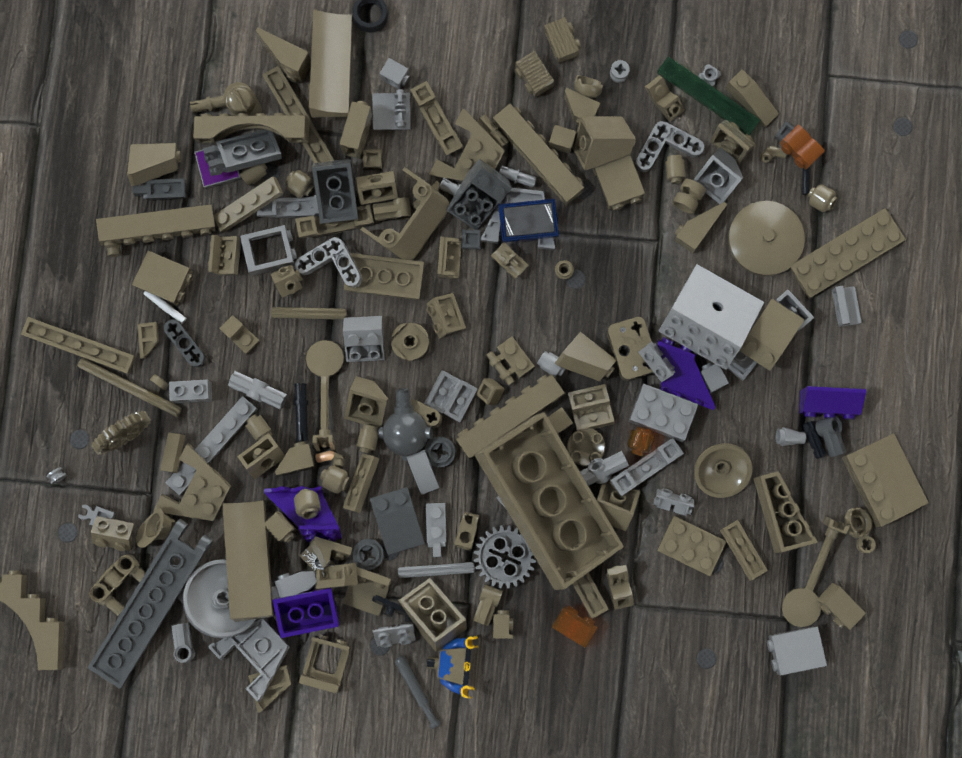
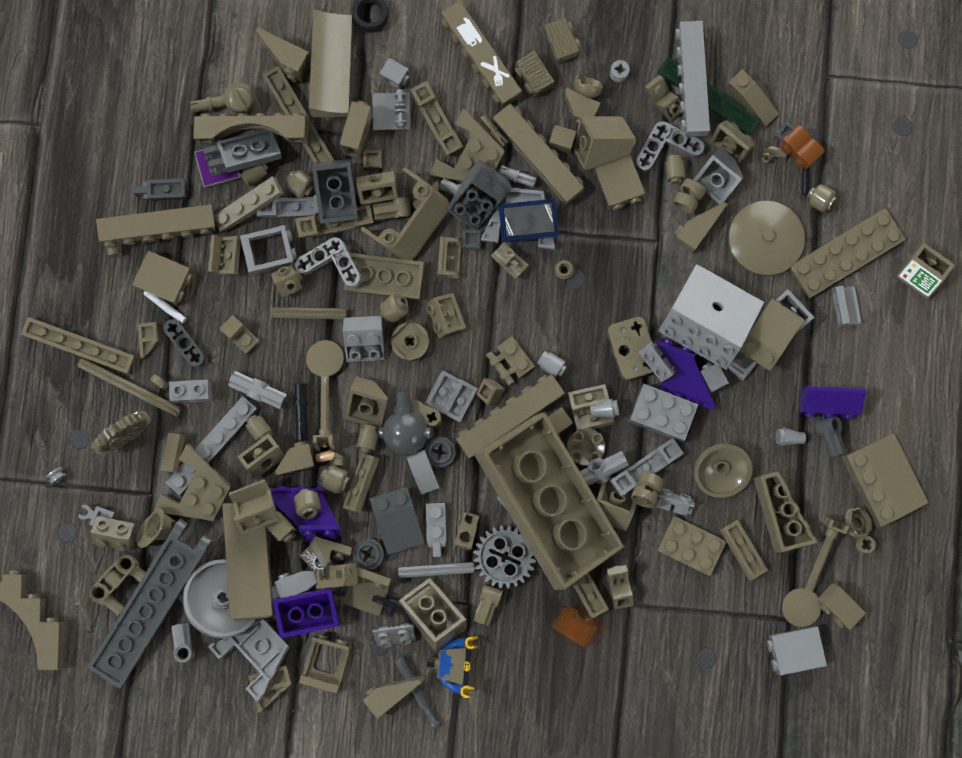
(152, 161): dark tan slope -> none
(253, 507): none -> dark tan panel
(388, 694): none -> dark tan slope
(394, 308): none -> dark tan head
(481, 55): none -> dark tan brick
(502, 625): dark tan brick -> none
(586, 358): dark tan slope -> none
(605, 409): none -> light grey cone
(640, 441): clear orange head -> none
(648, 487): none -> dark tan wheel
(693, 79): none -> light grey brick
(708, 69): light grey plate -> none
(814, 439): black axle -> none
(925, 270): none -> slope

